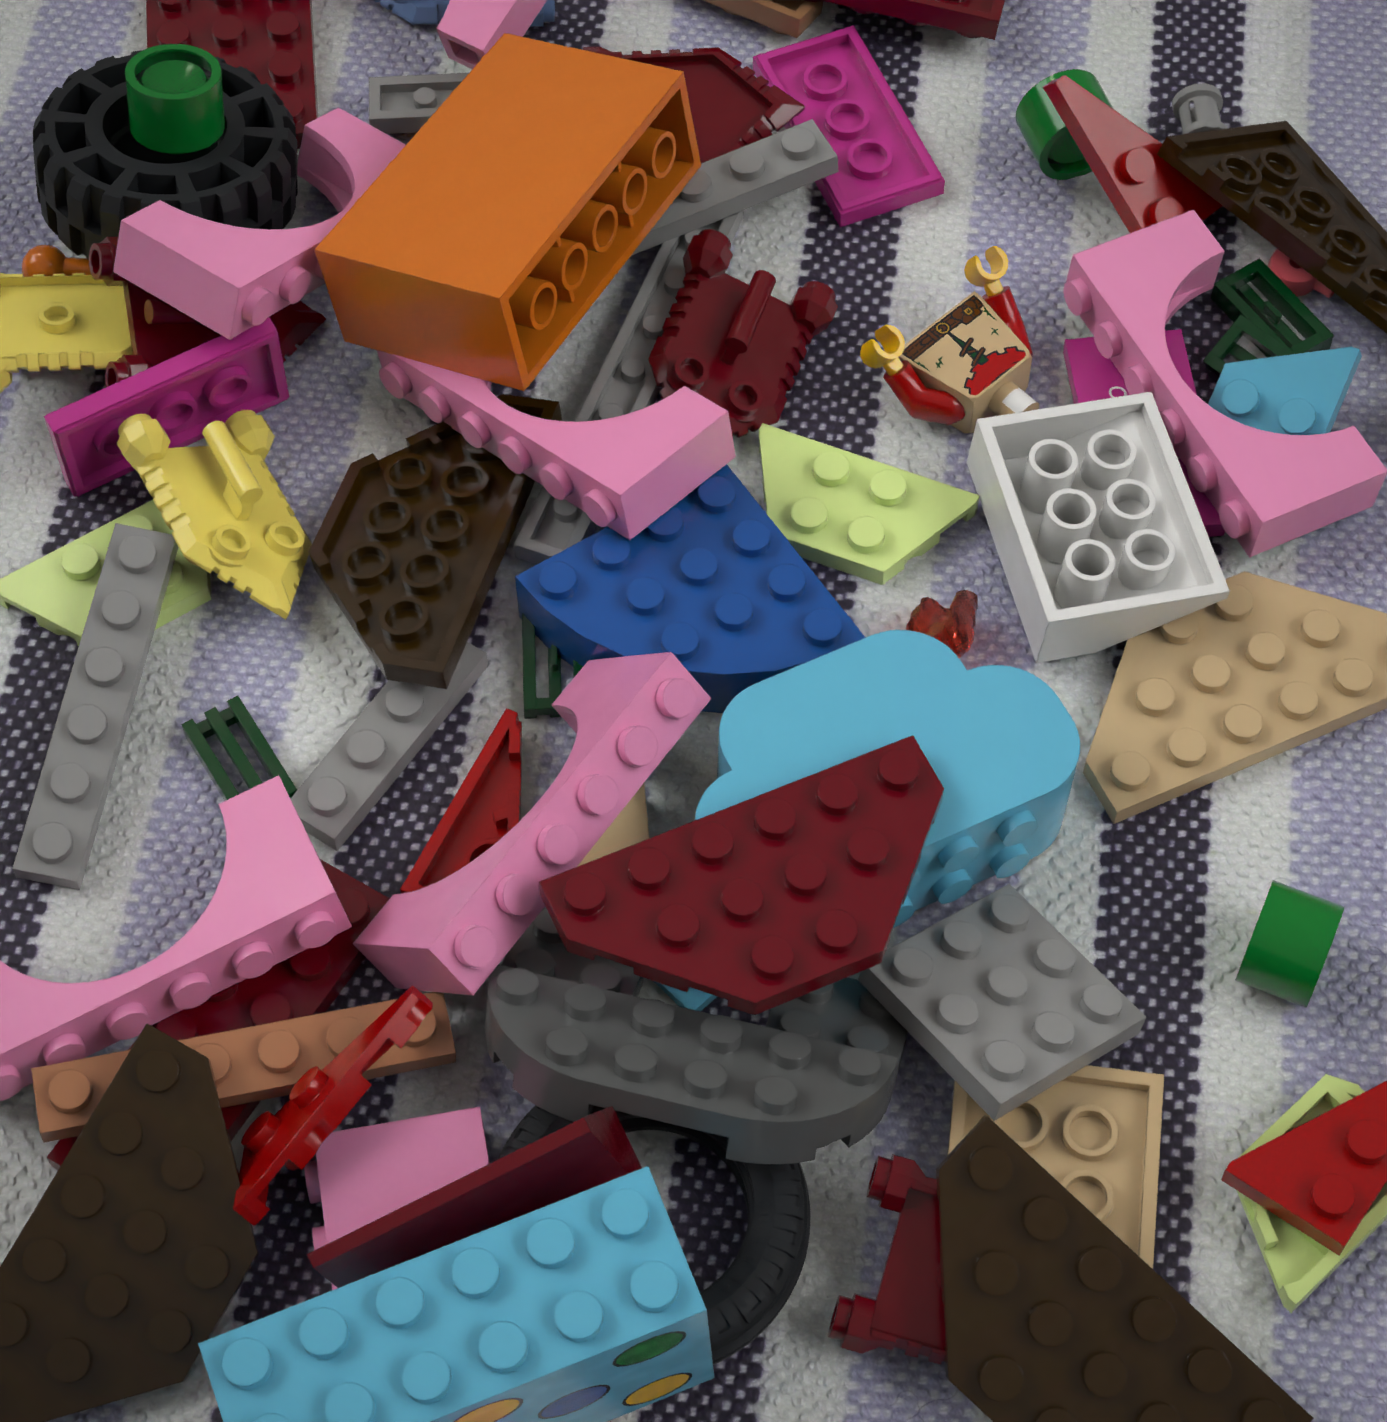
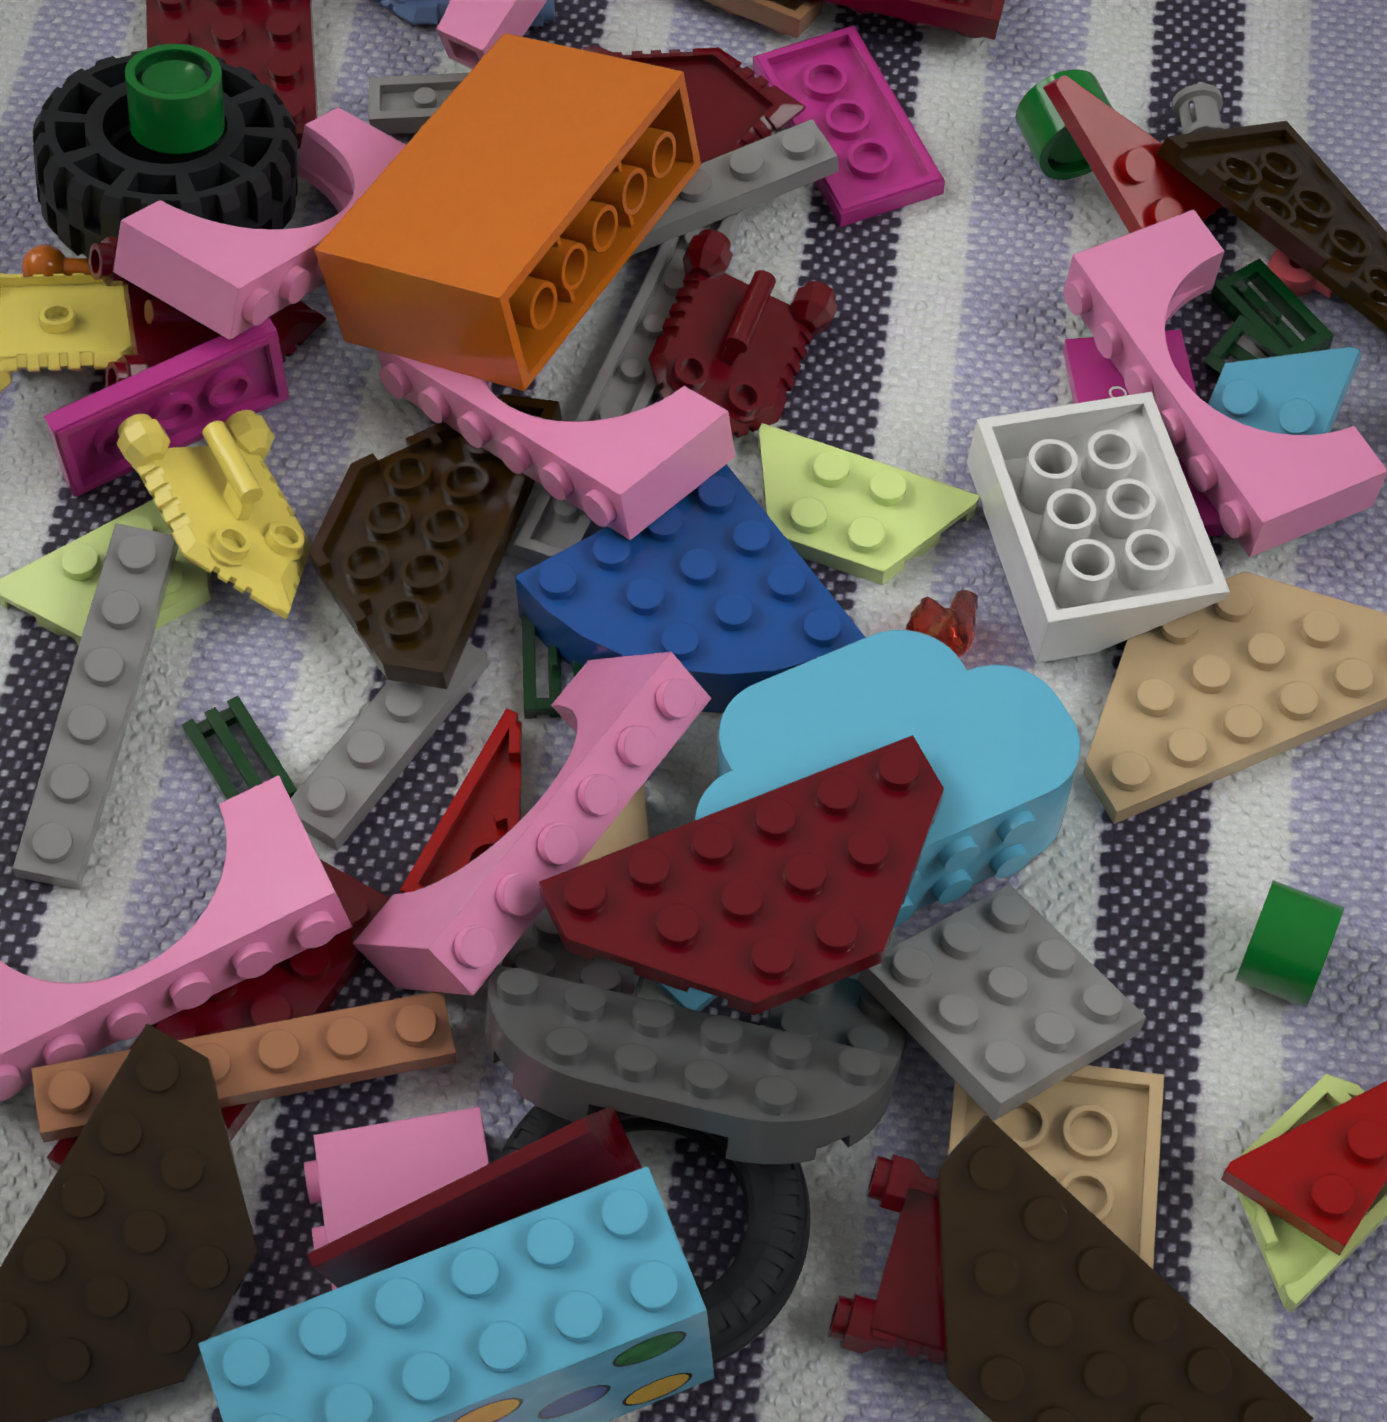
(319, 1105): red wing -> none
(965, 362): torso -> none

